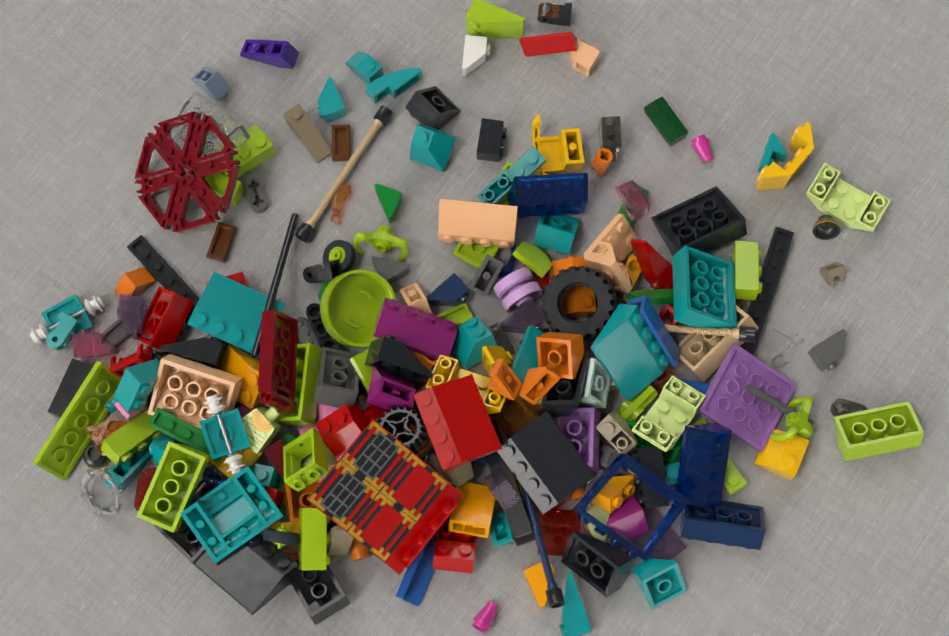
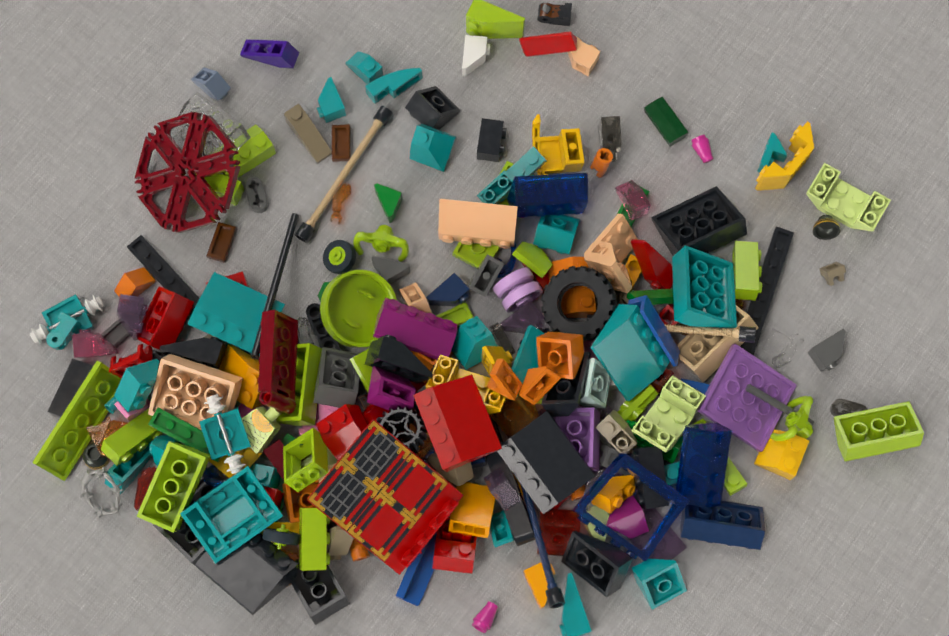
(323, 273): black leg -> none

